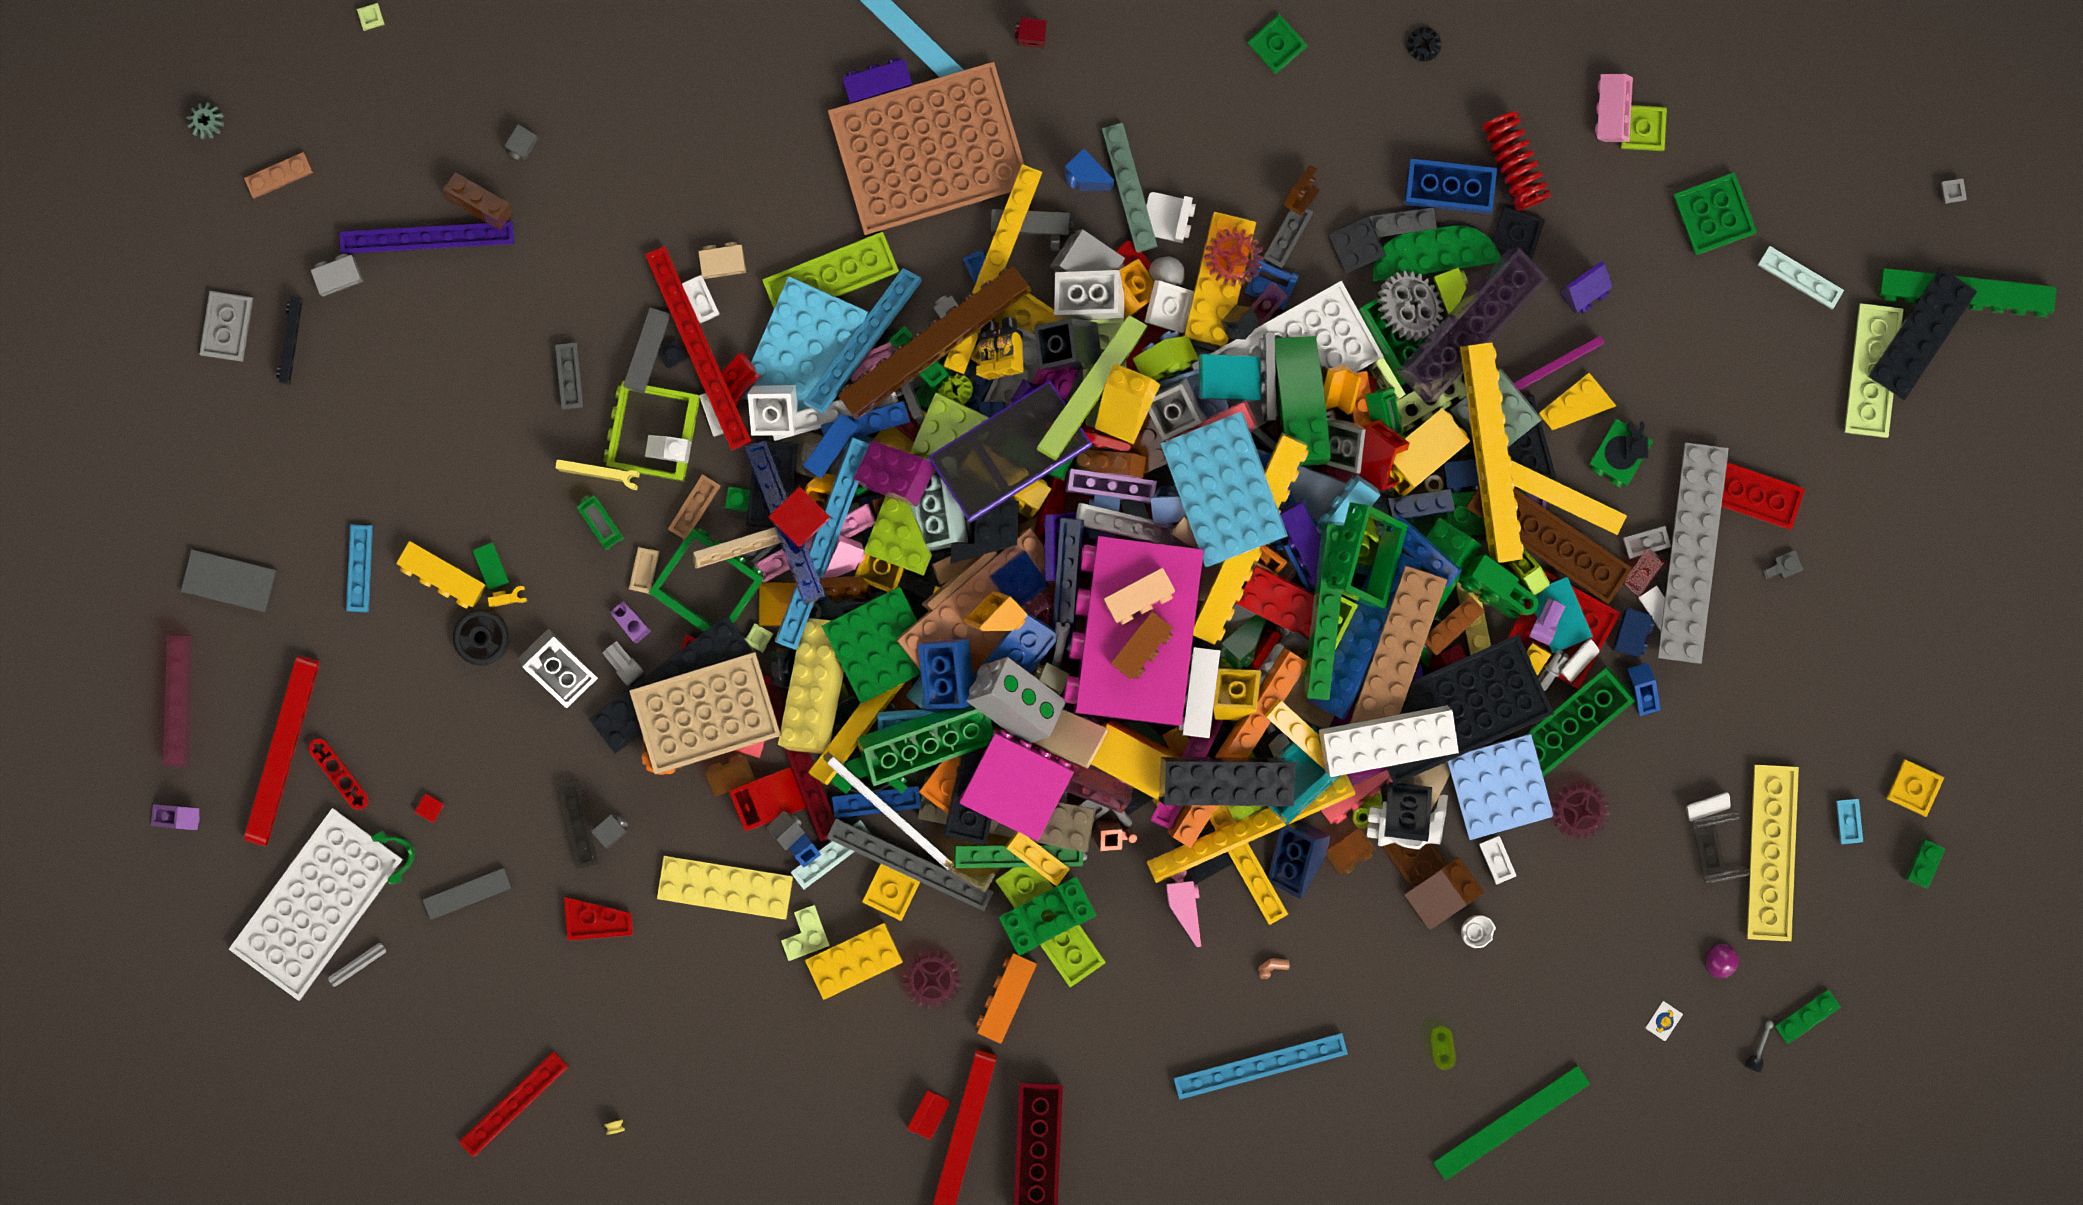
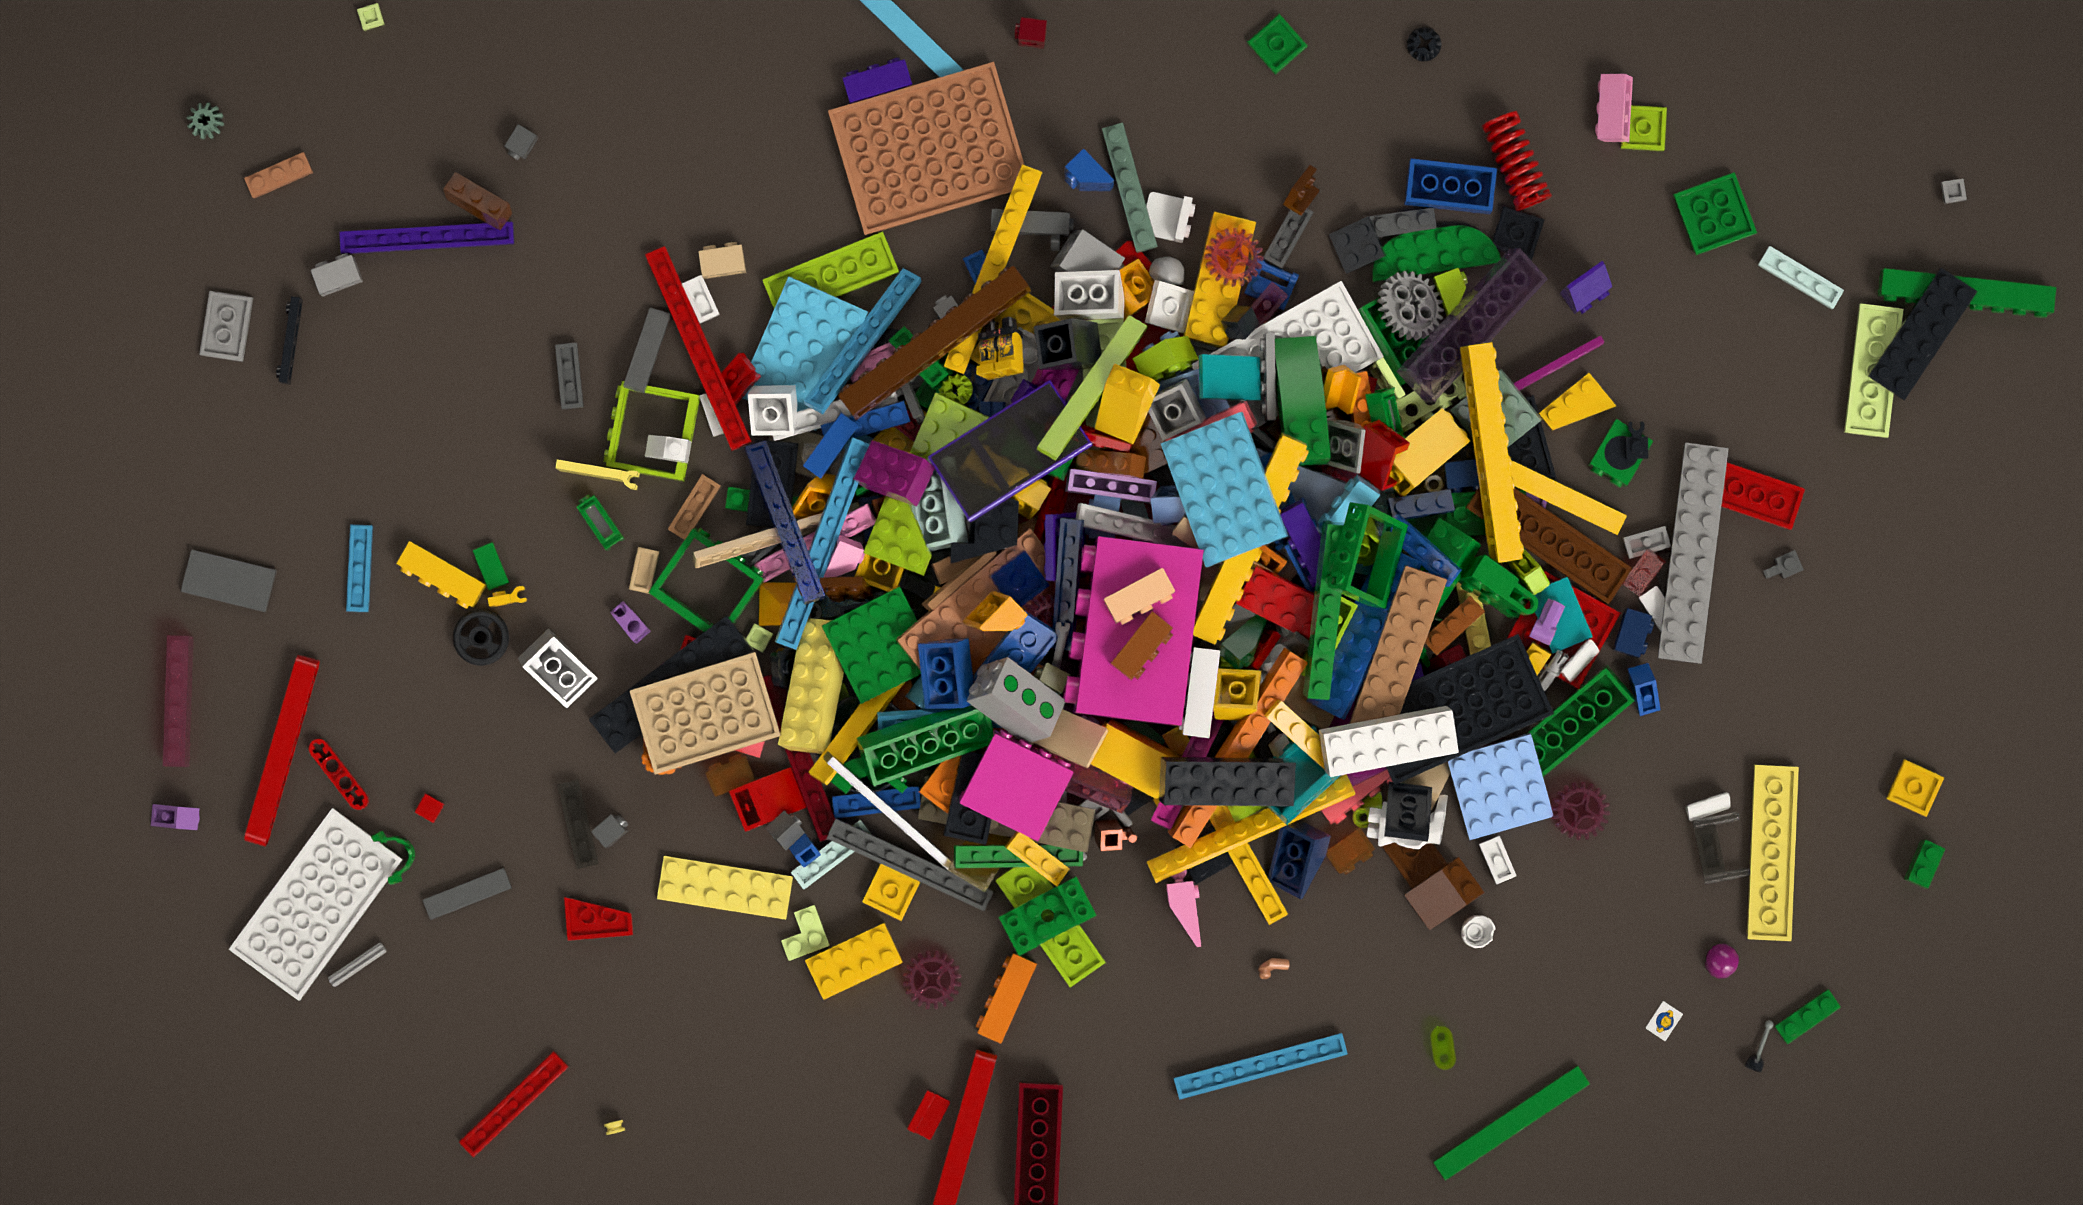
(626, 667): light grey piece -> none
(672, 354): black plate -> none
(799, 517): red tile -> none
(1849, 821): medium azure plate -> none

